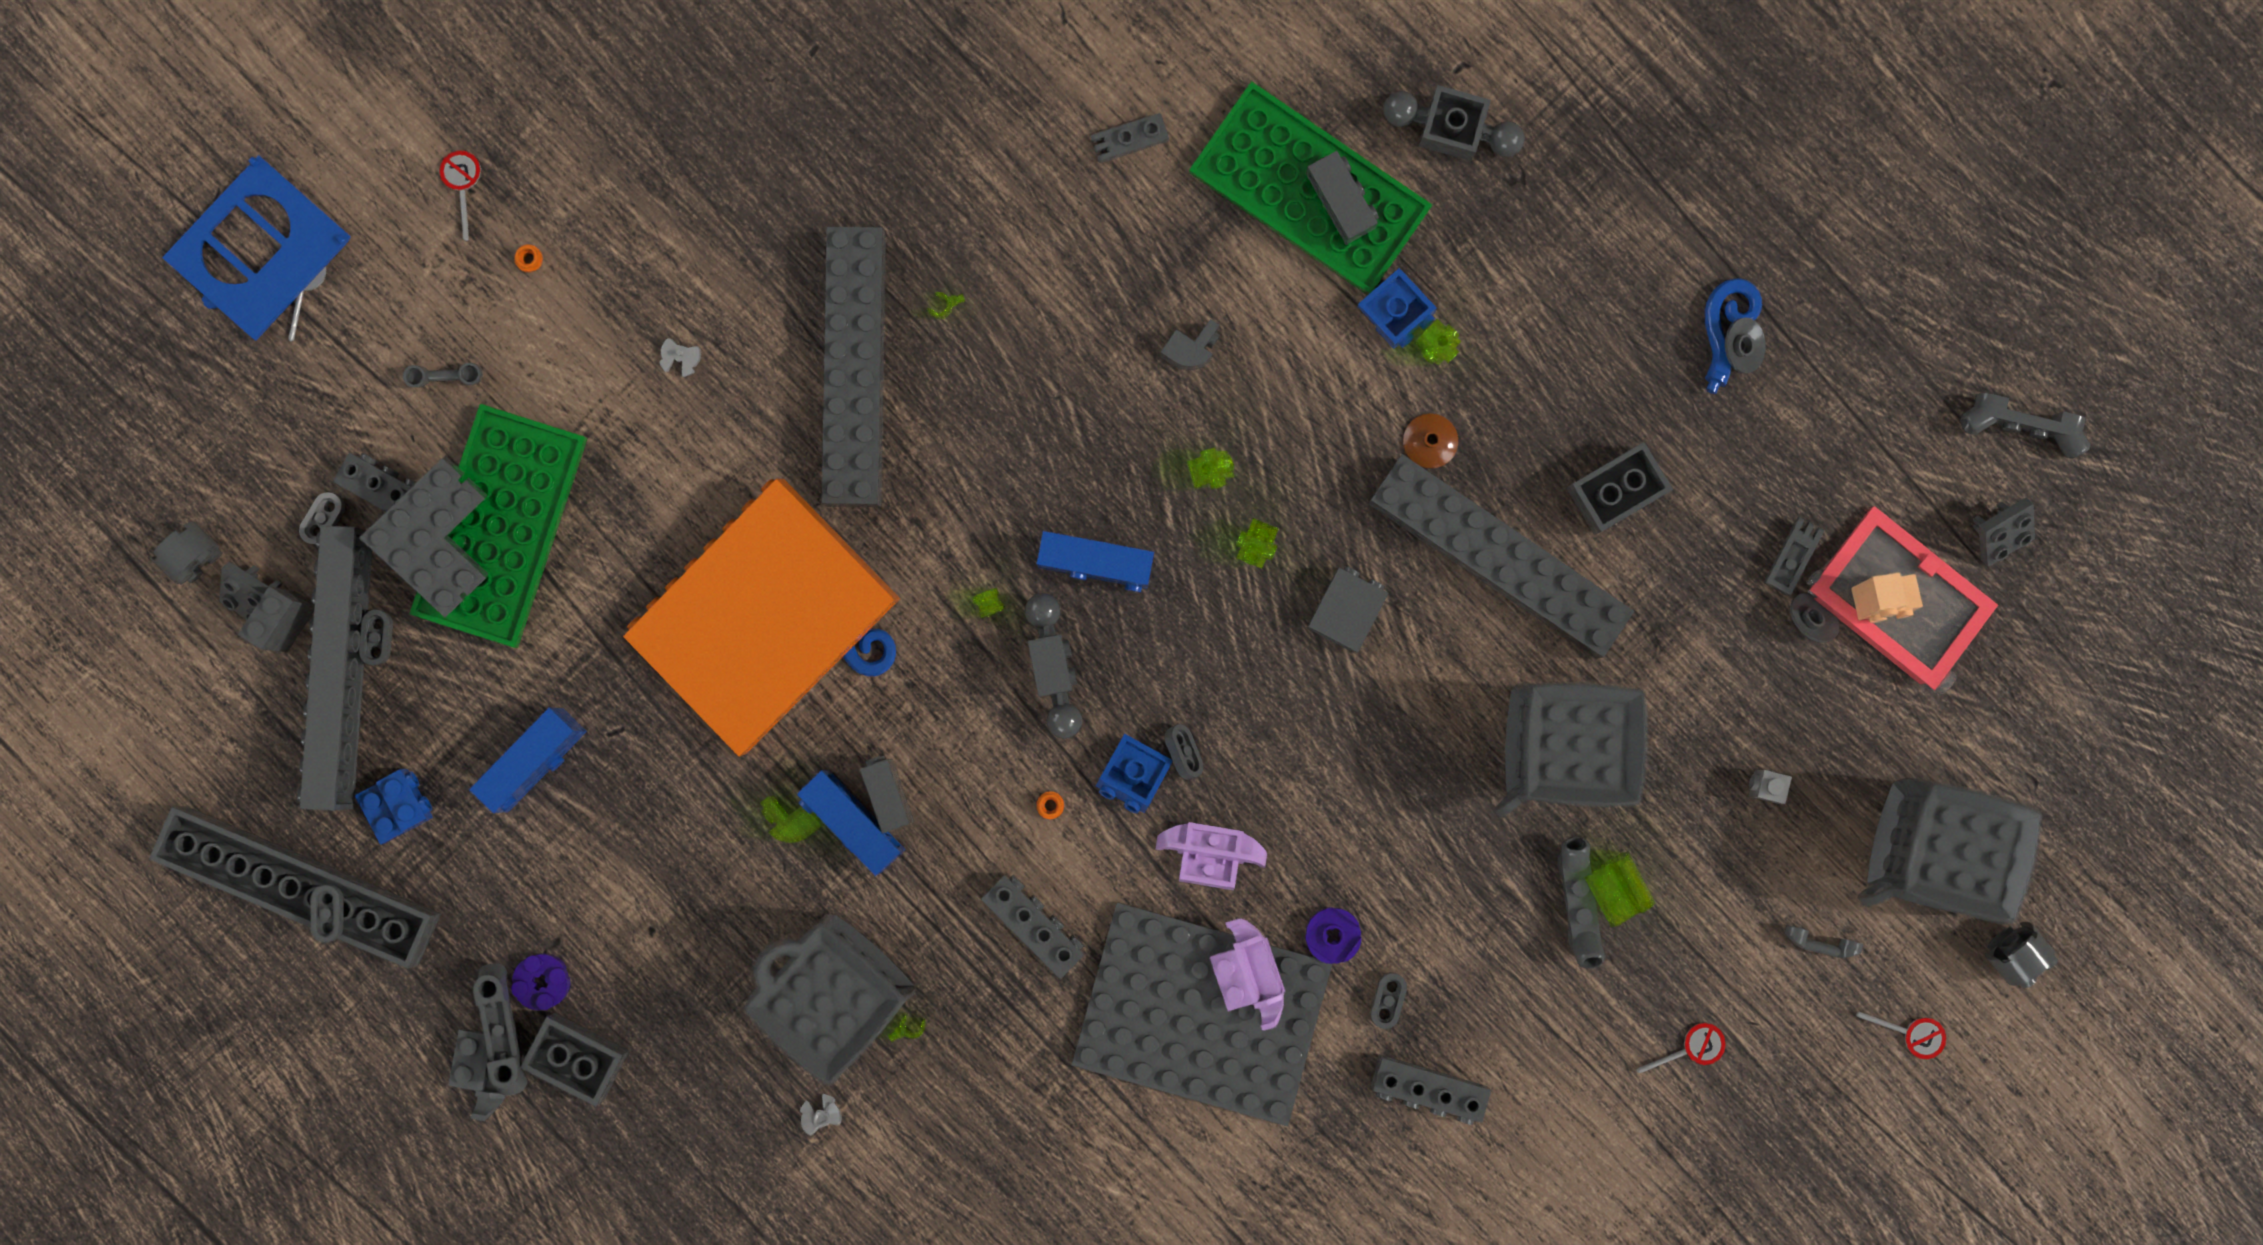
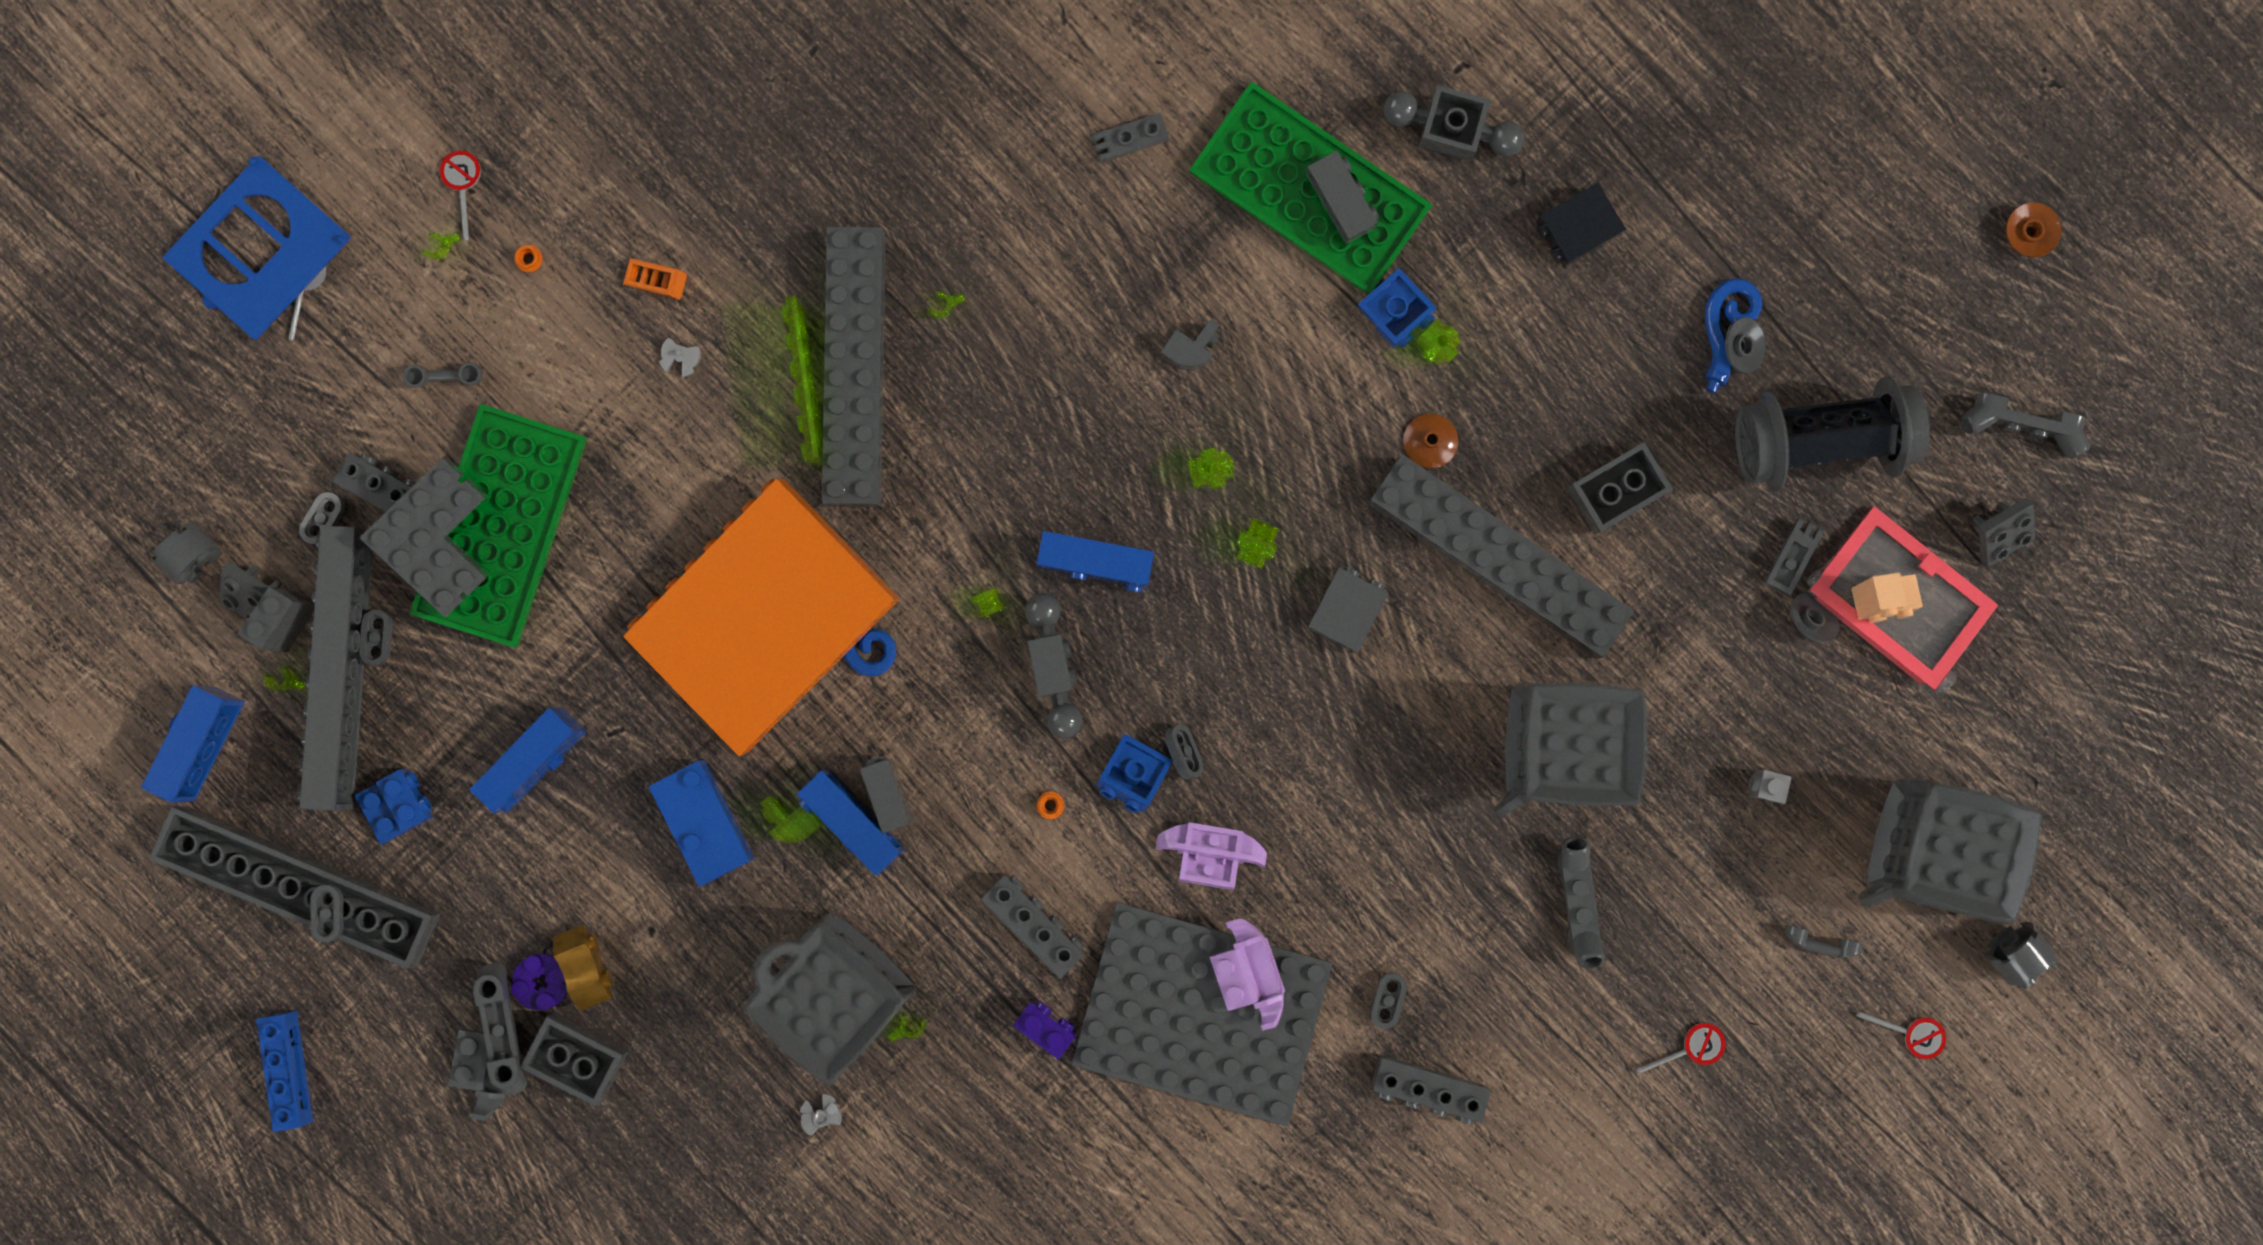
(192, 744): none -> blue brick
(284, 1071): none -> blue brick
(289, 681): none -> clear neon green piece
(446, 242): none -> clear neon green piece
(582, 967): none -> pearl gold brick
(672, 282): none -> orange slope
(701, 822): none -> blue brick
(802, 370): none -> clear neon green plate
(1045, 1029): none -> dark purple brick
(1335, 951): dark purple plate -> none
(1580, 225): none -> black brick
(1620, 889): clear neon green brick -> none
(1884, 427): none -> brick
(2043, 223): none -> dark orange dish

